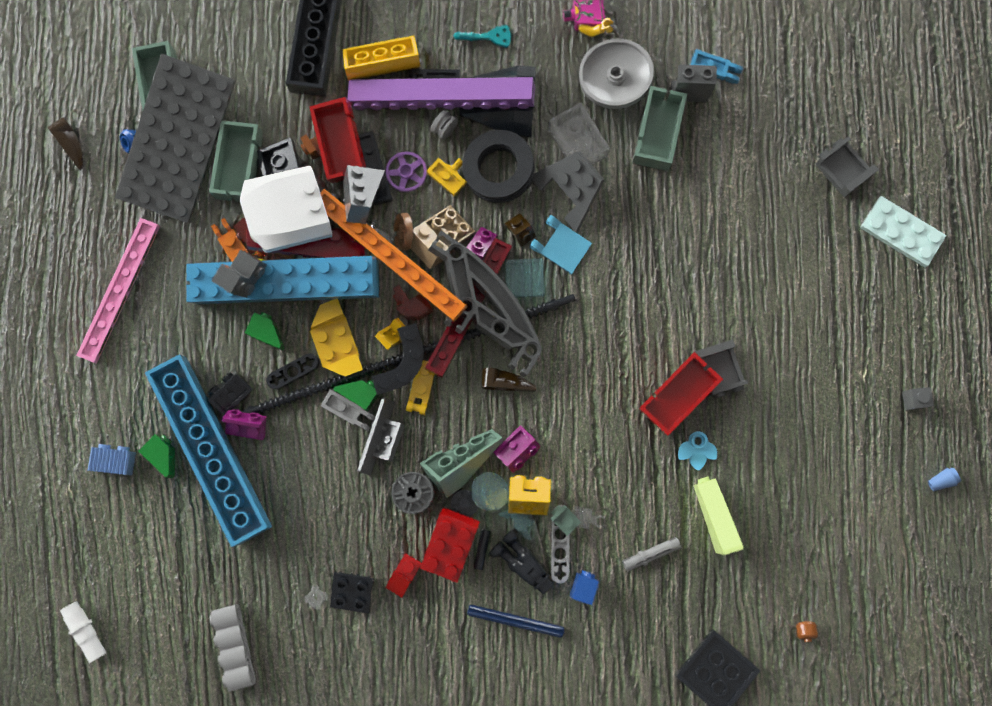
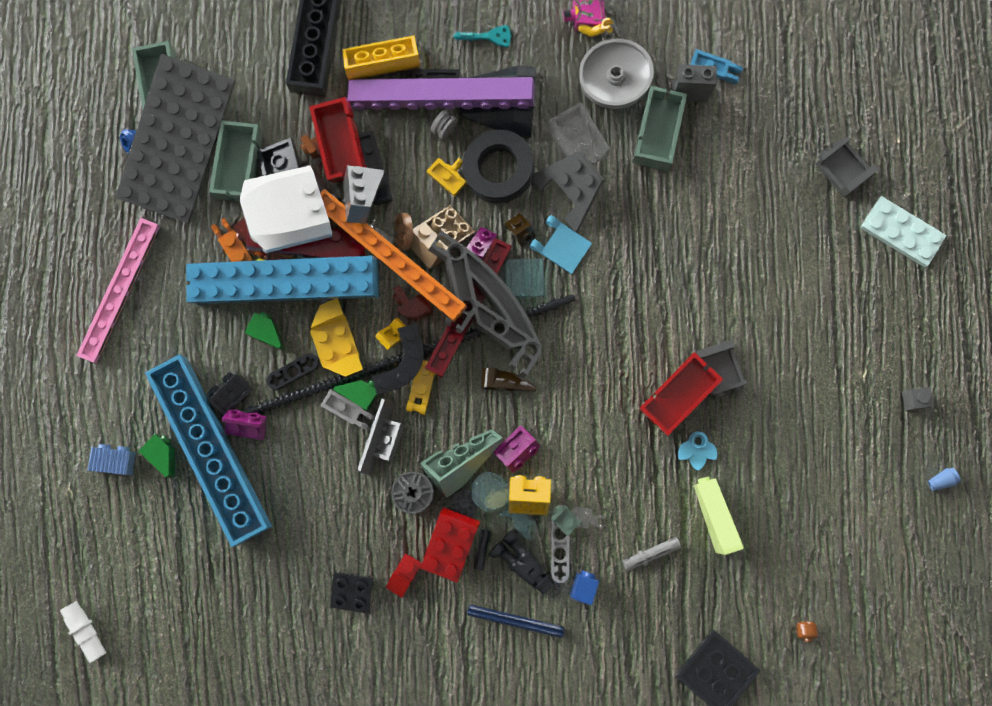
(68, 140): dark brown piece -> none
(233, 647): light grey brick -> none
(241, 275): dark grey brick -> none
(310, 598): clear plate -> none
(406, 172): medium lavender wheel -> none

